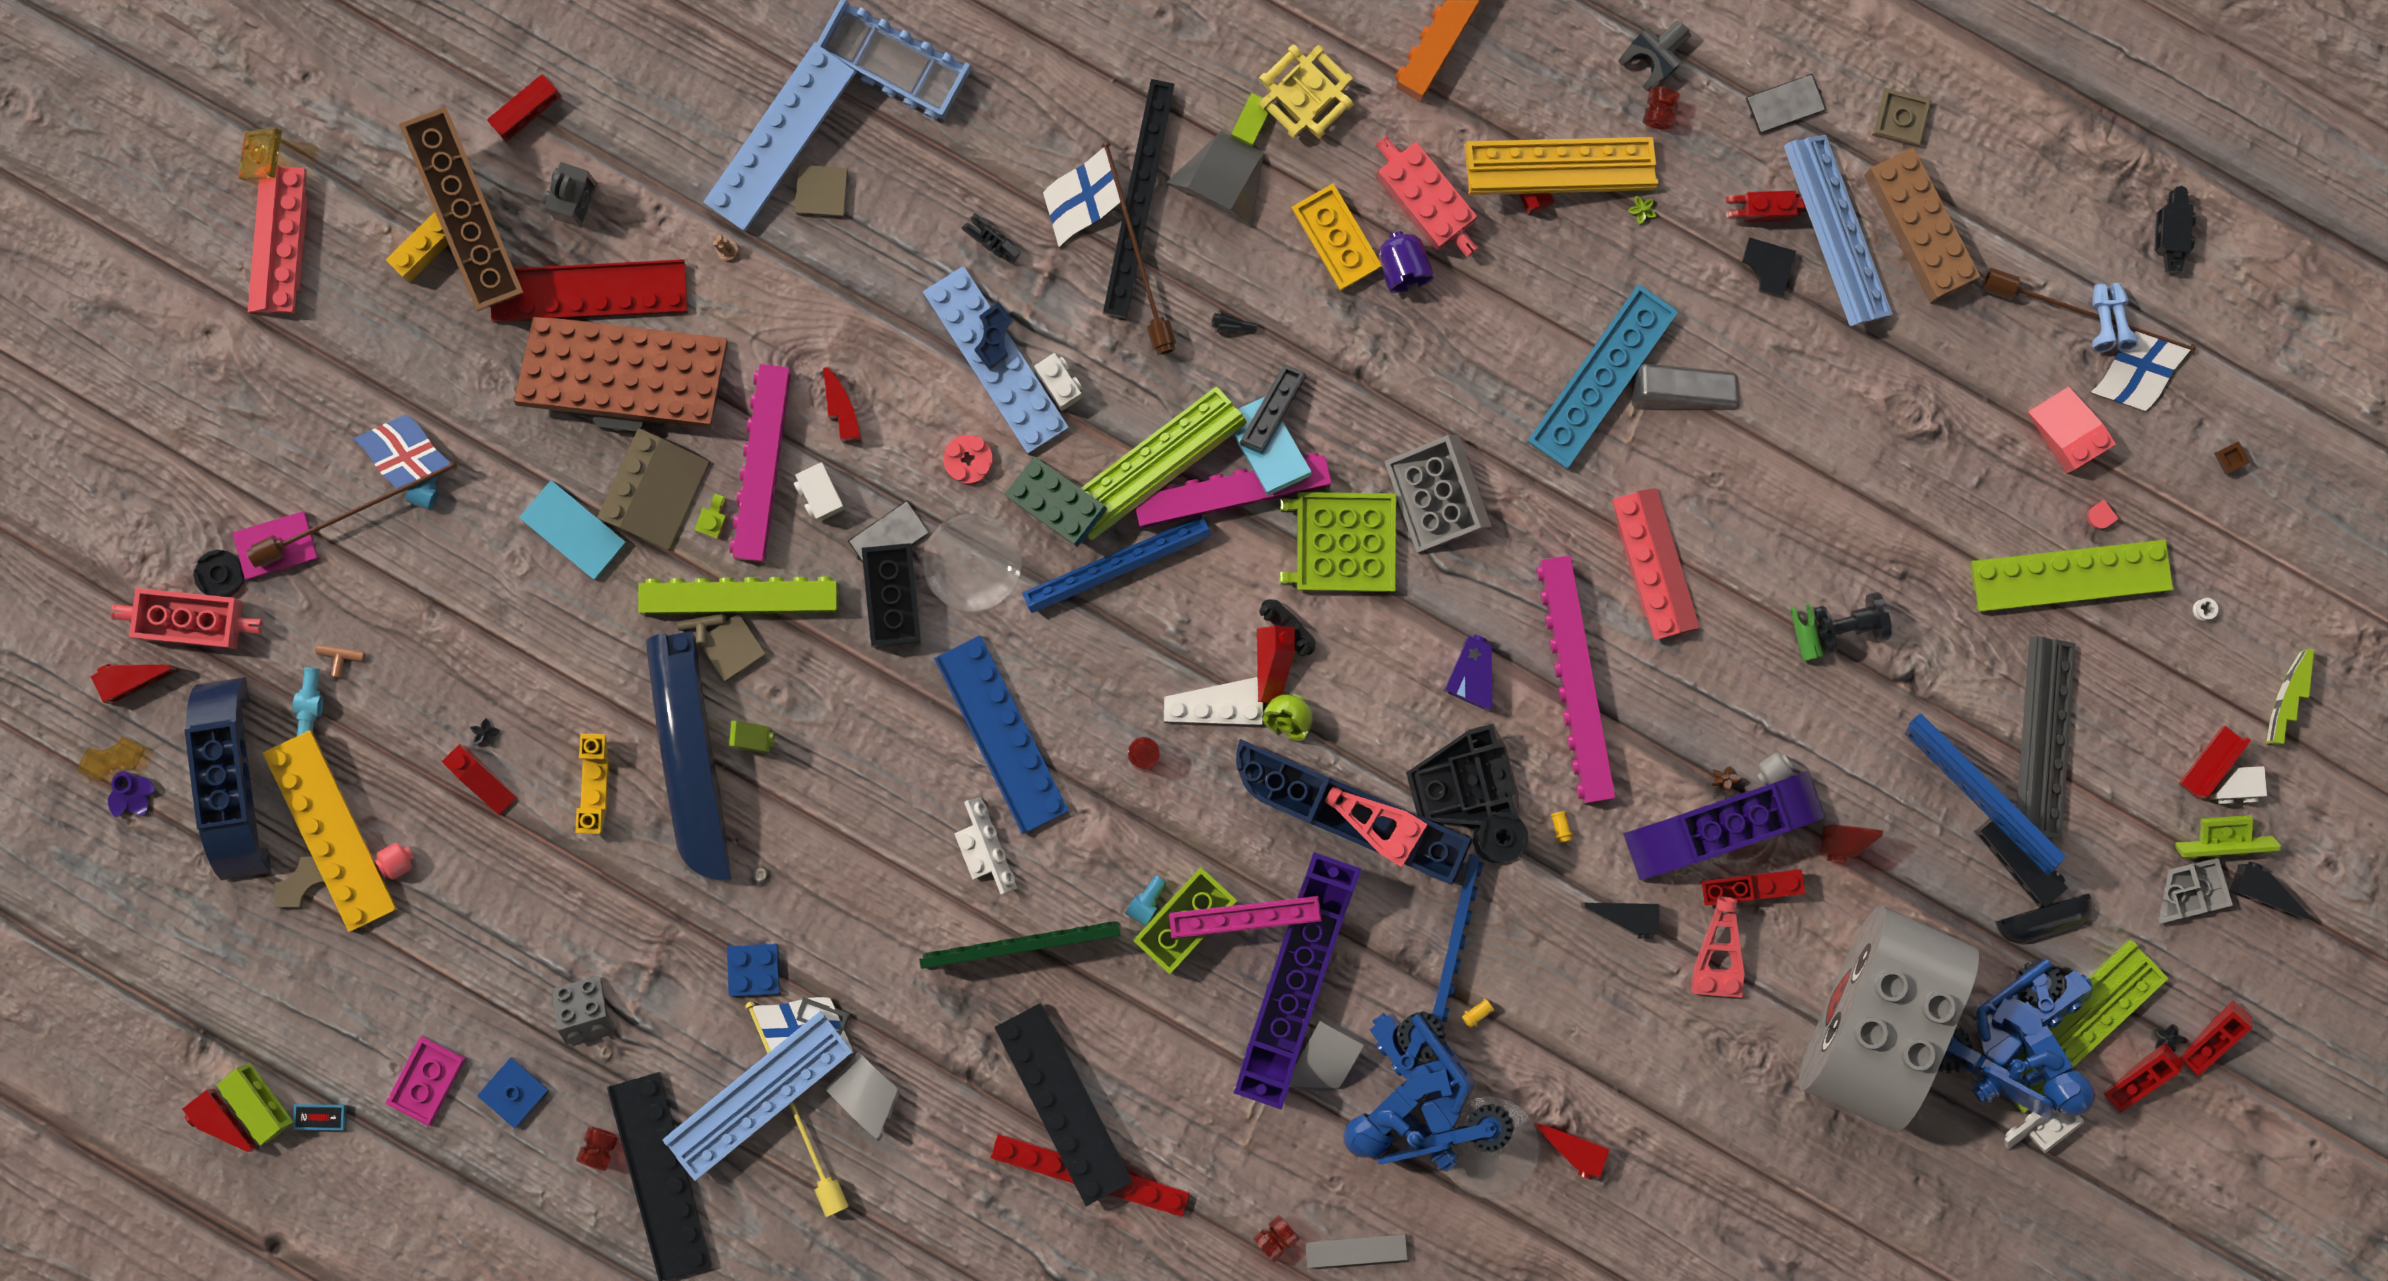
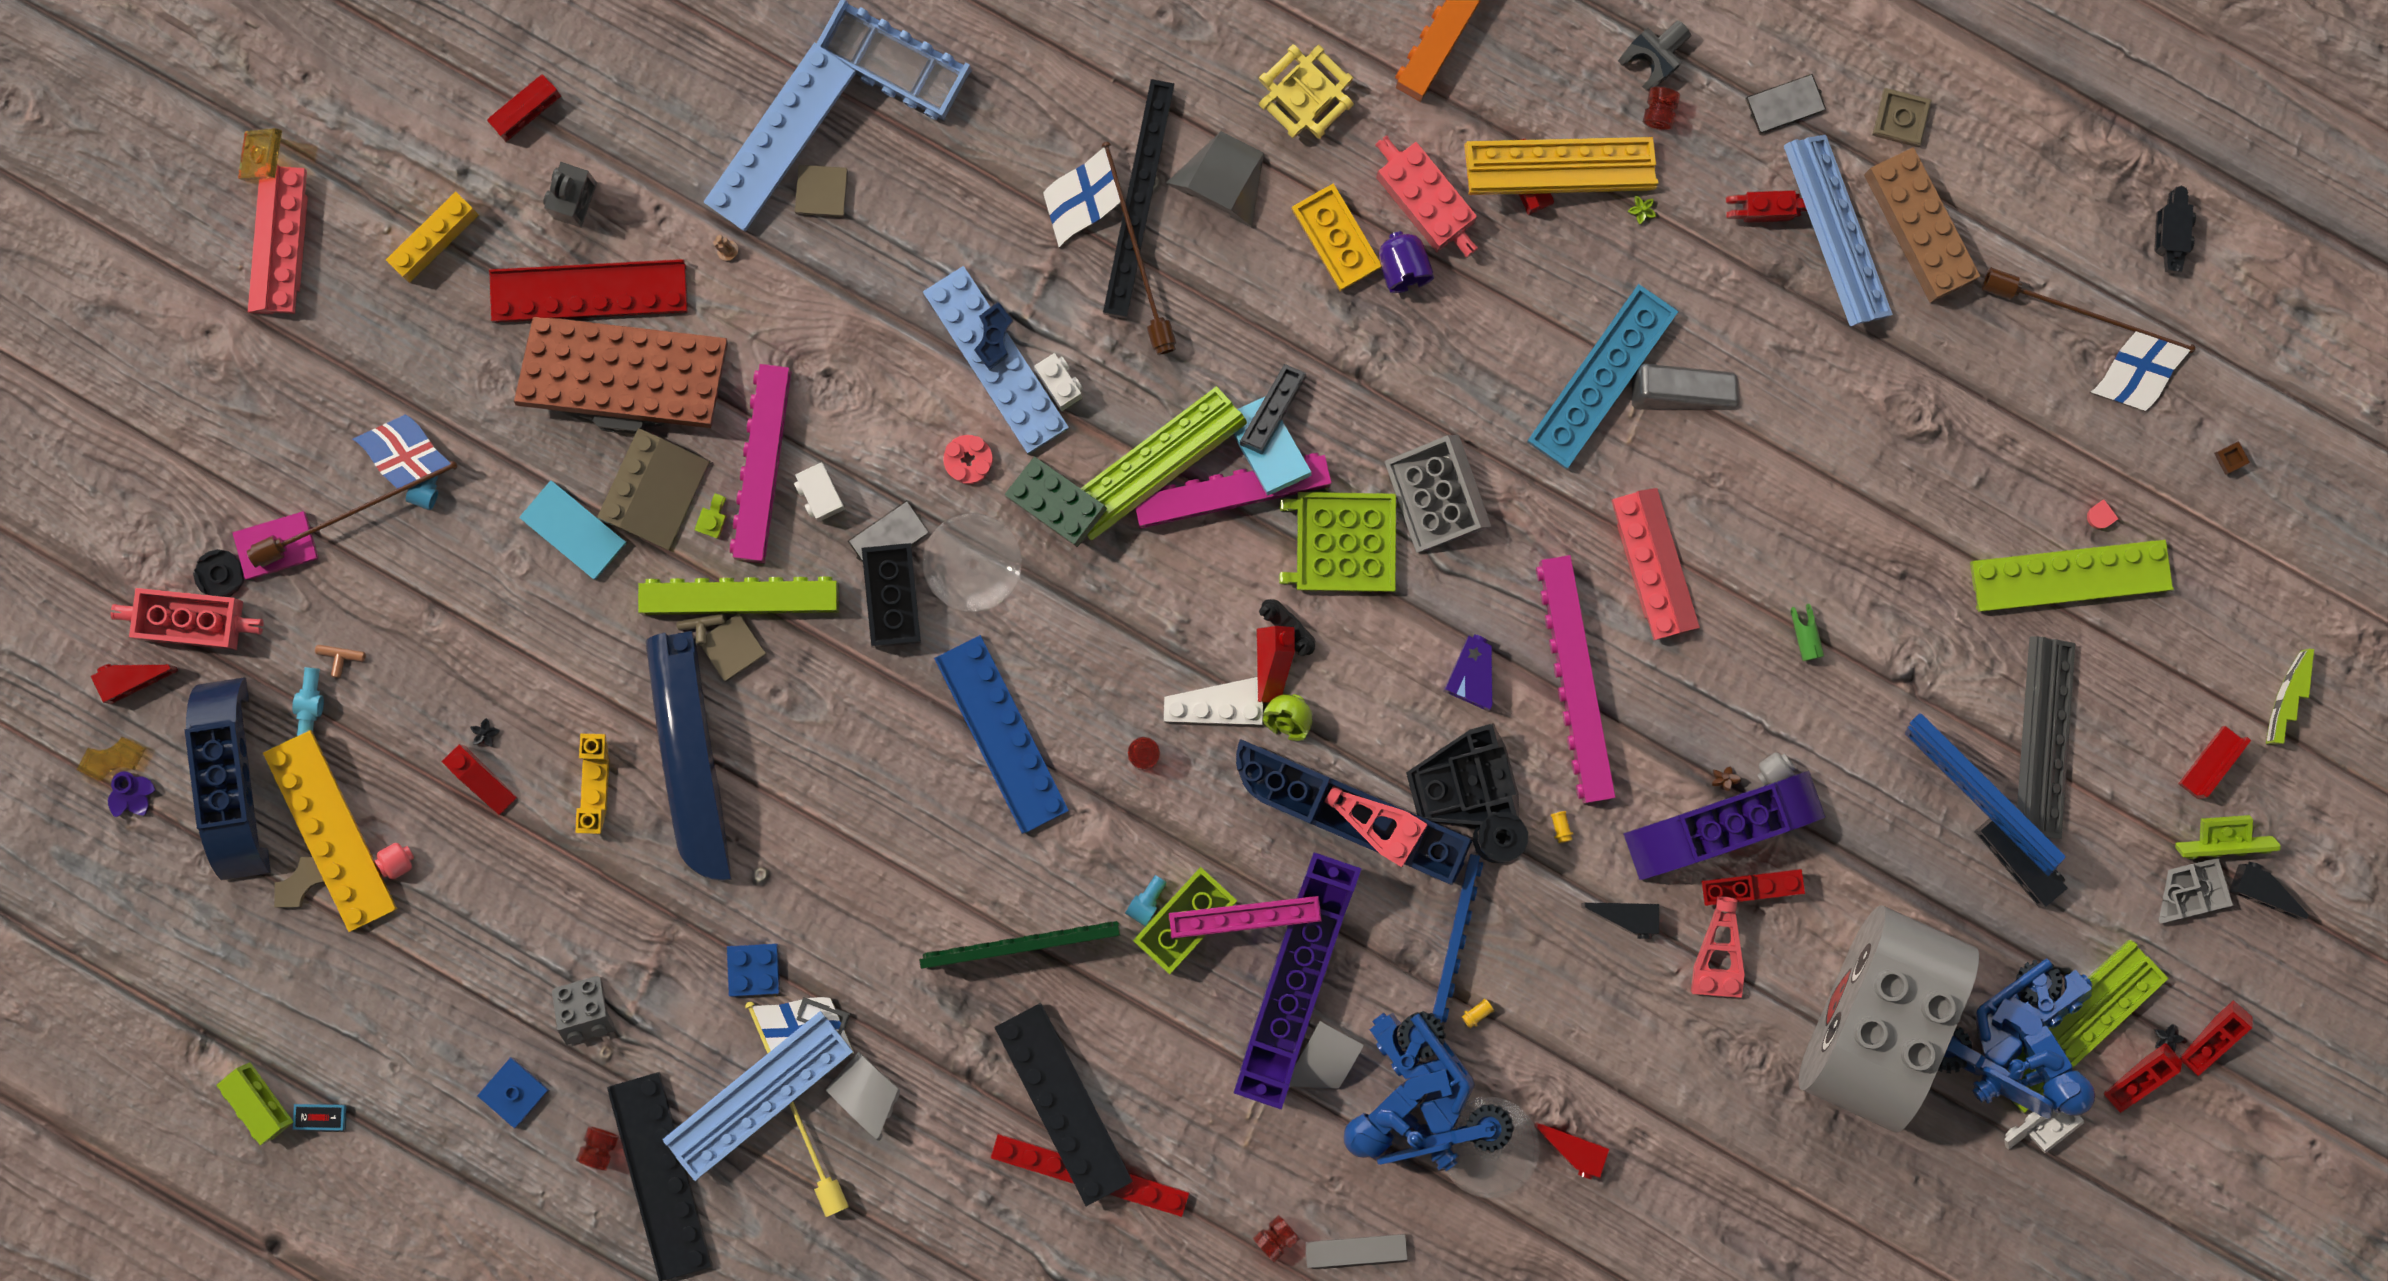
(213, 1117): red slope -> none
(425, 1081): dark pink tile -> none
(461, 209): medium nougat brick -> none
(751, 737): lime slope -> none
(841, 408): red slope -> none
(982, 848): white bracket -> none
(991, 239): black hinge -> none
(1116, 564): blue plate -> none
(1227, 322): black cone -> none
(1250, 121): lime tile -> none
(1770, 264): black tile -> none
(1846, 842): clear red slope -> none
(1862, 620): black piece -> none
(2046, 920): black brick -> none
(2070, 429): coral slope -> none
(2118, 300): light blue piece -> none
(2199, 613): white bush -> none
(2241, 783): white slope -> none

